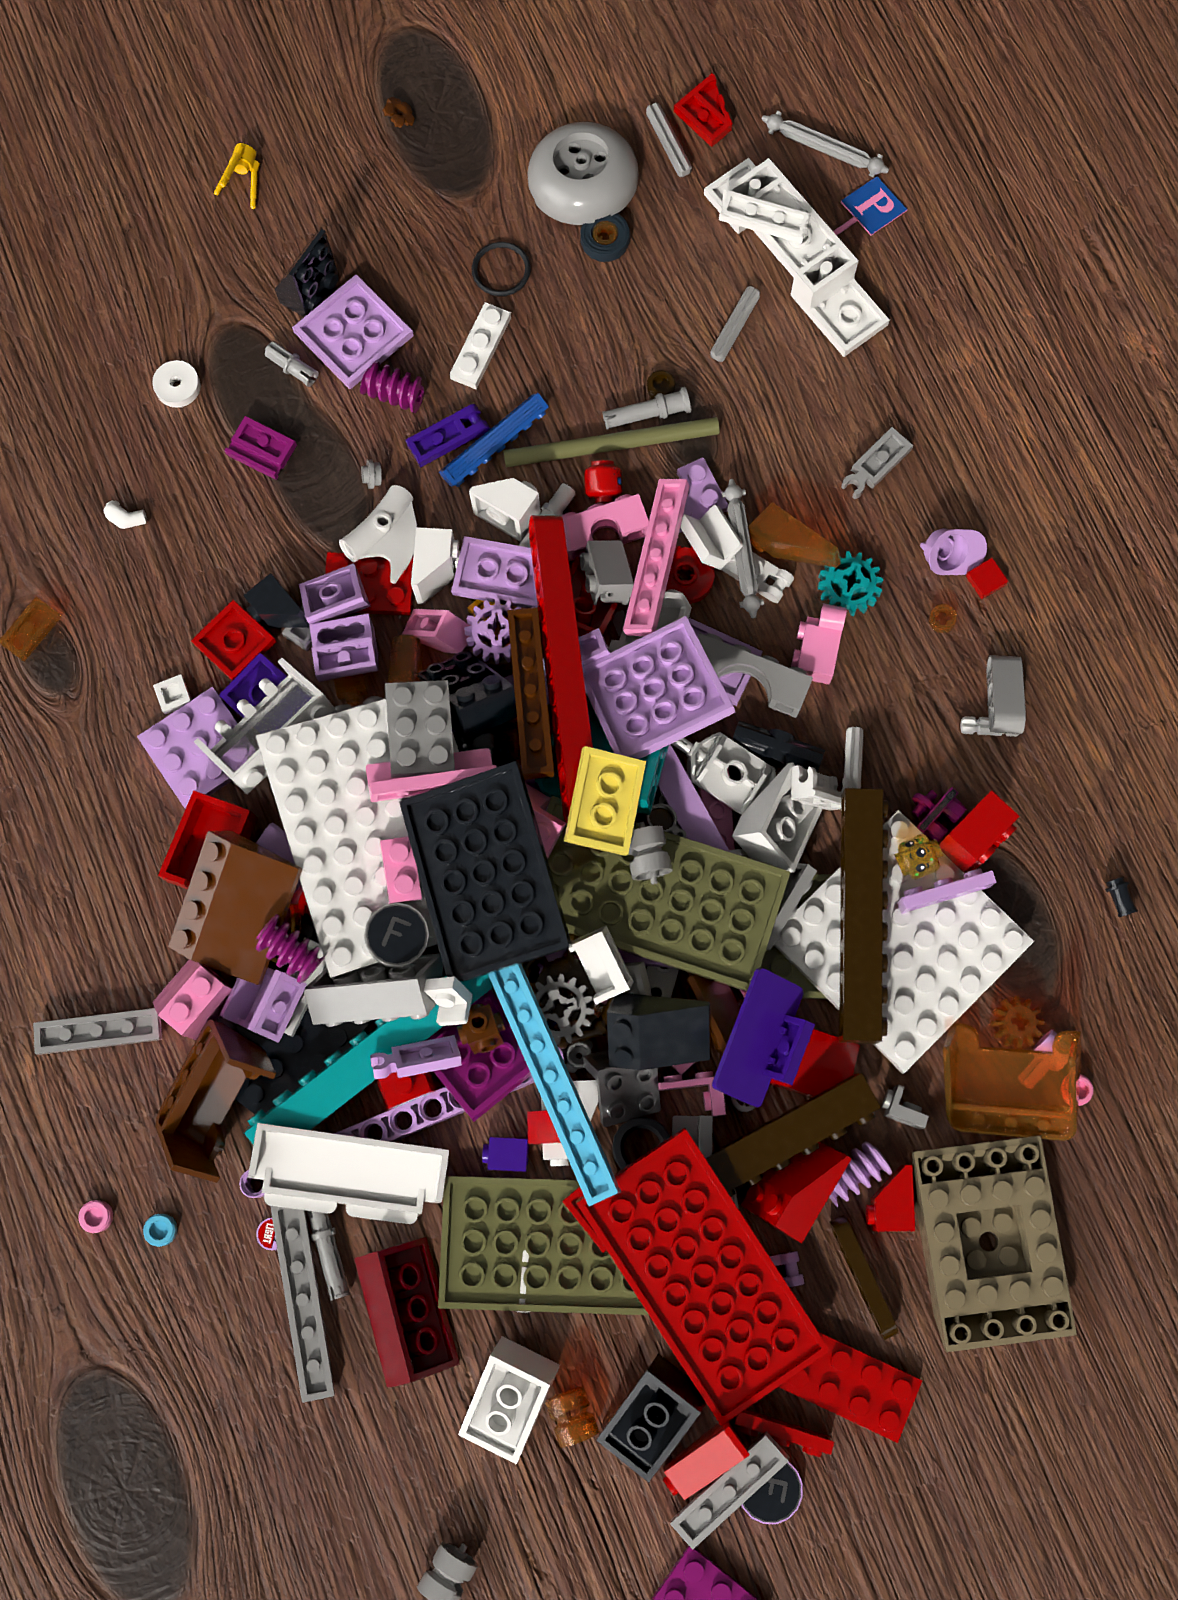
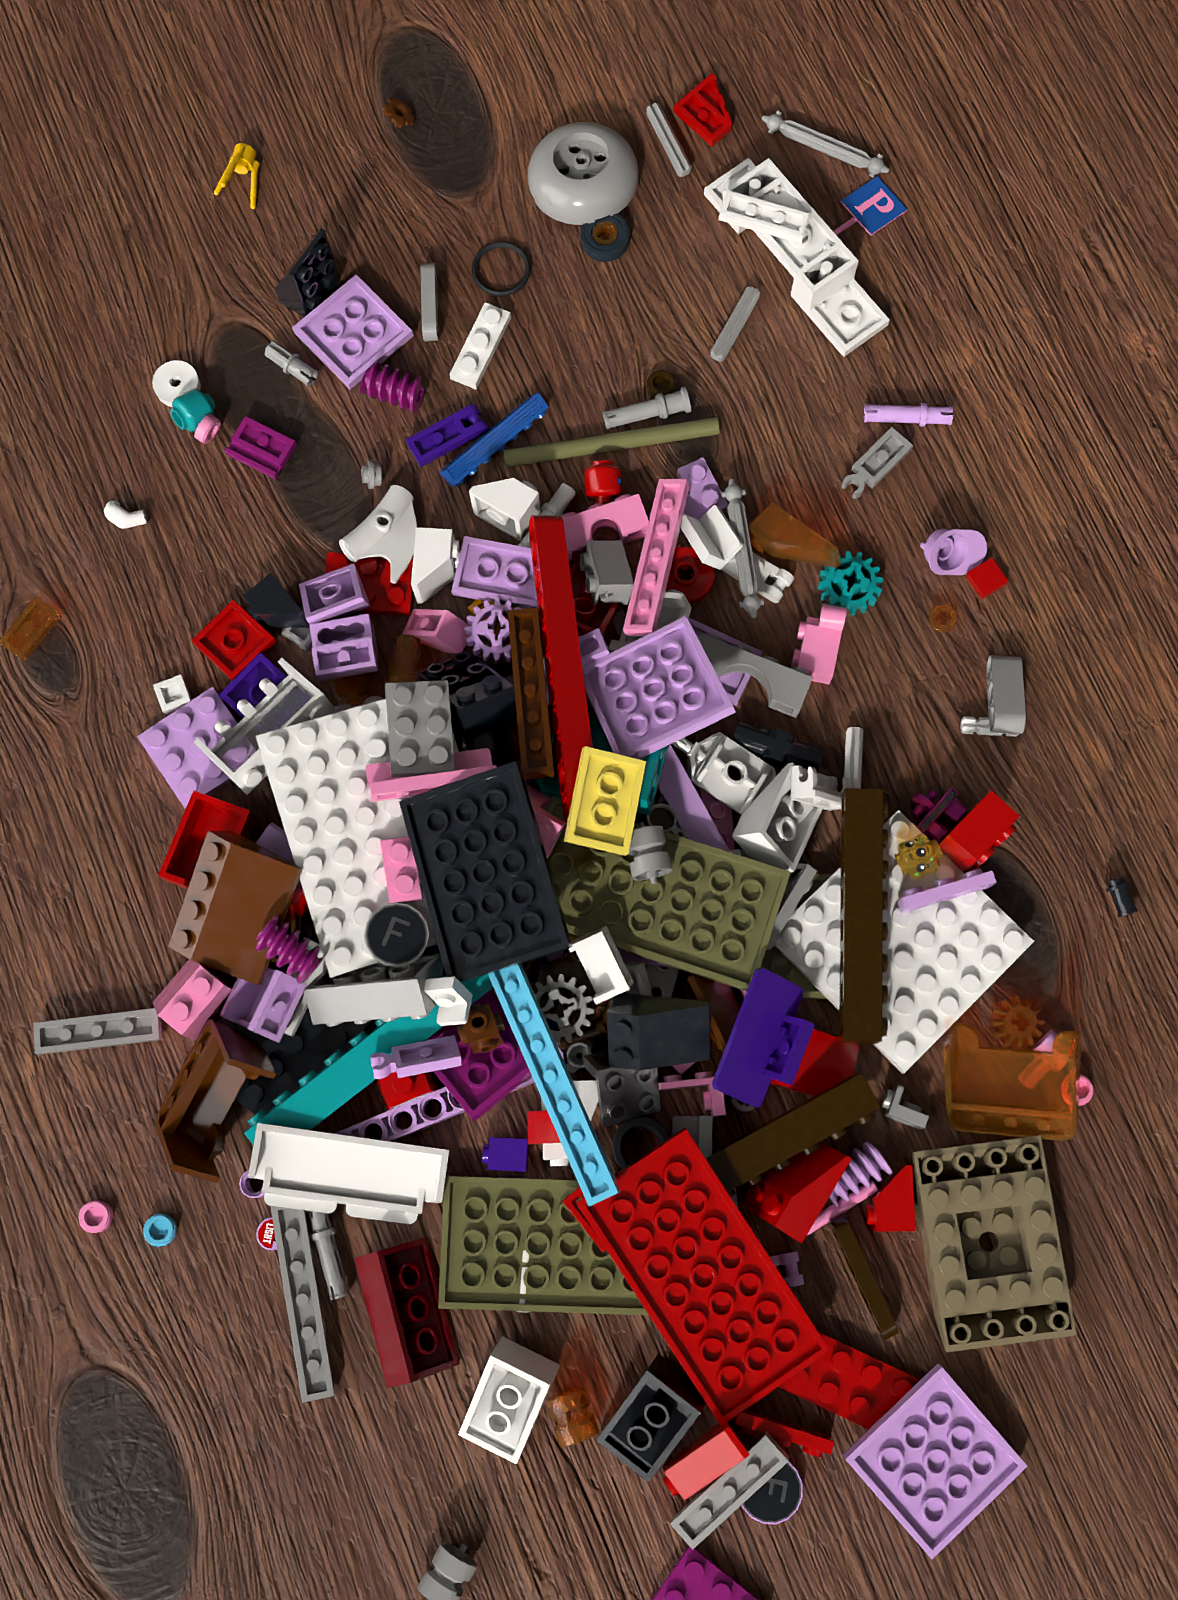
(191, 408): none -> teal head
(207, 429): none -> bright pink tile
(429, 302): none -> light grey beam
(833, 1211): none -> bright pink bar
(908, 414): none -> lavender pin
(934, 1461): none -> lavender plate

